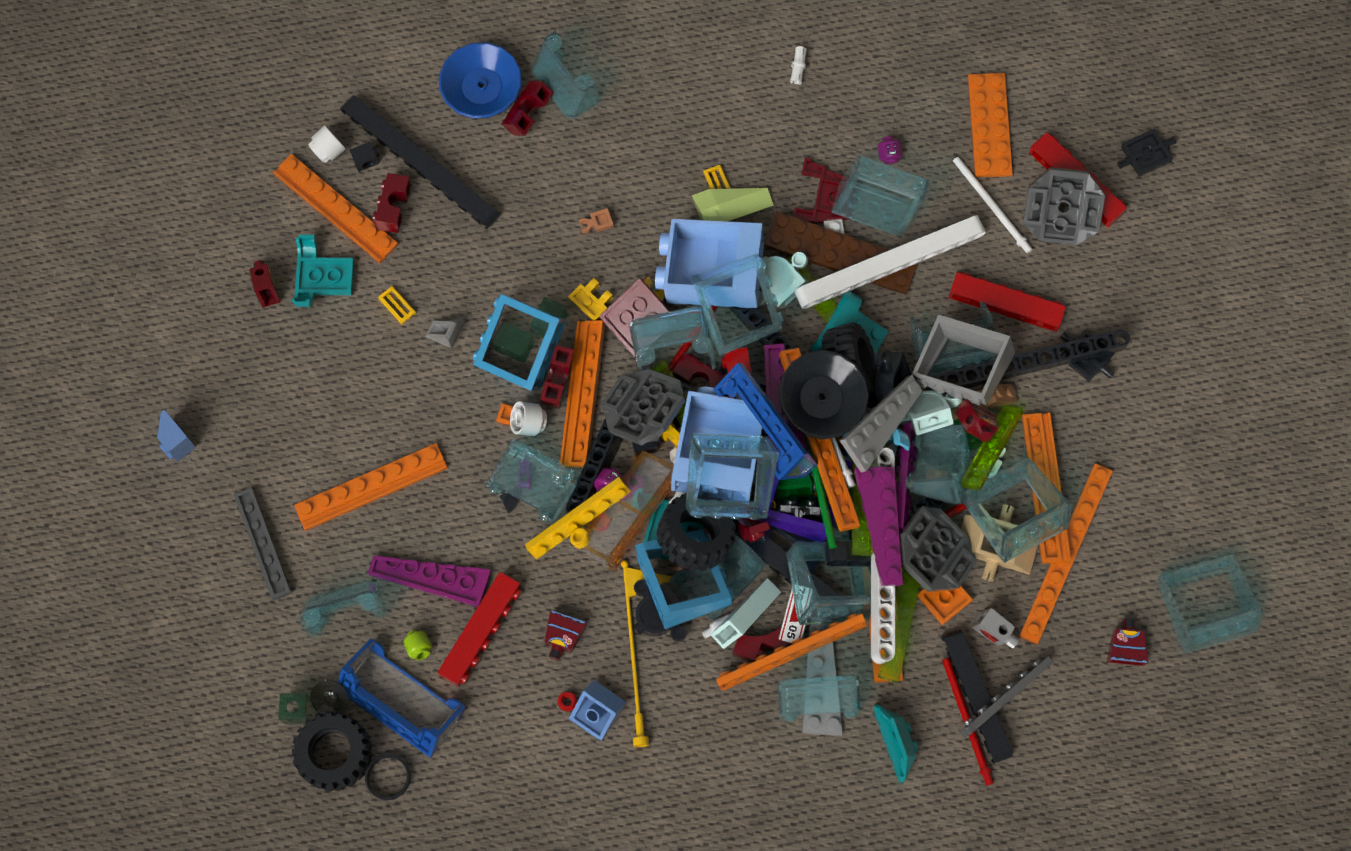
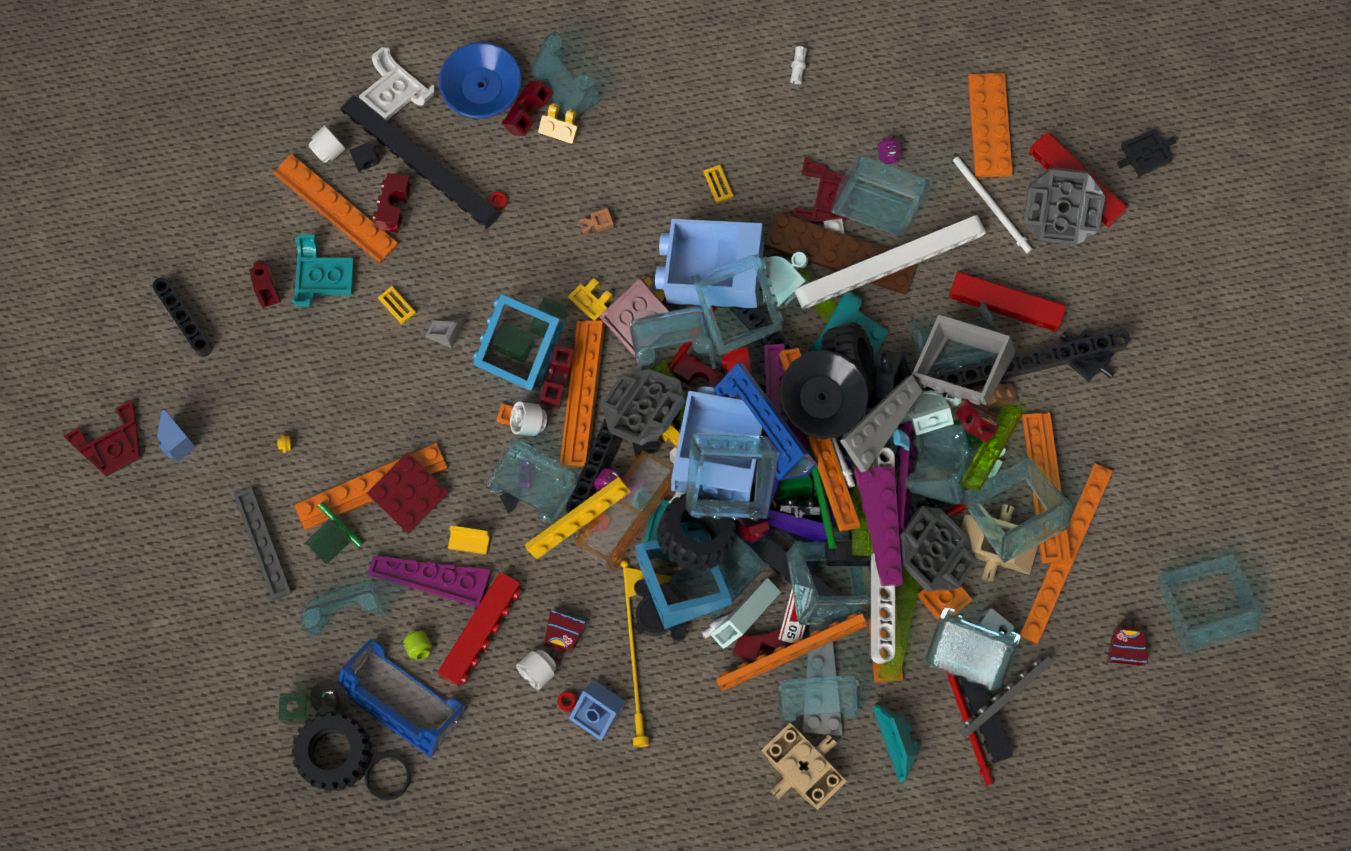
(113, 449): none -> dark red wing
(176, 311): none -> black beam
(283, 443): none -> yellow plate
(328, 541): none -> clear green piece
(331, 515): none -> green bar
(394, 87): none -> white piece
(407, 493): none -> dark red plate
(469, 540): none -> yellow panel
(498, 200): none -> red tile
(537, 668): none -> white piece
(558, 128): none -> plate
(579, 538): yellow tile -> none
(730, 203): yellowish green wedge -> none
(786, 754): none -> tan slope
(971, 650): none -> clear light blue windscreen

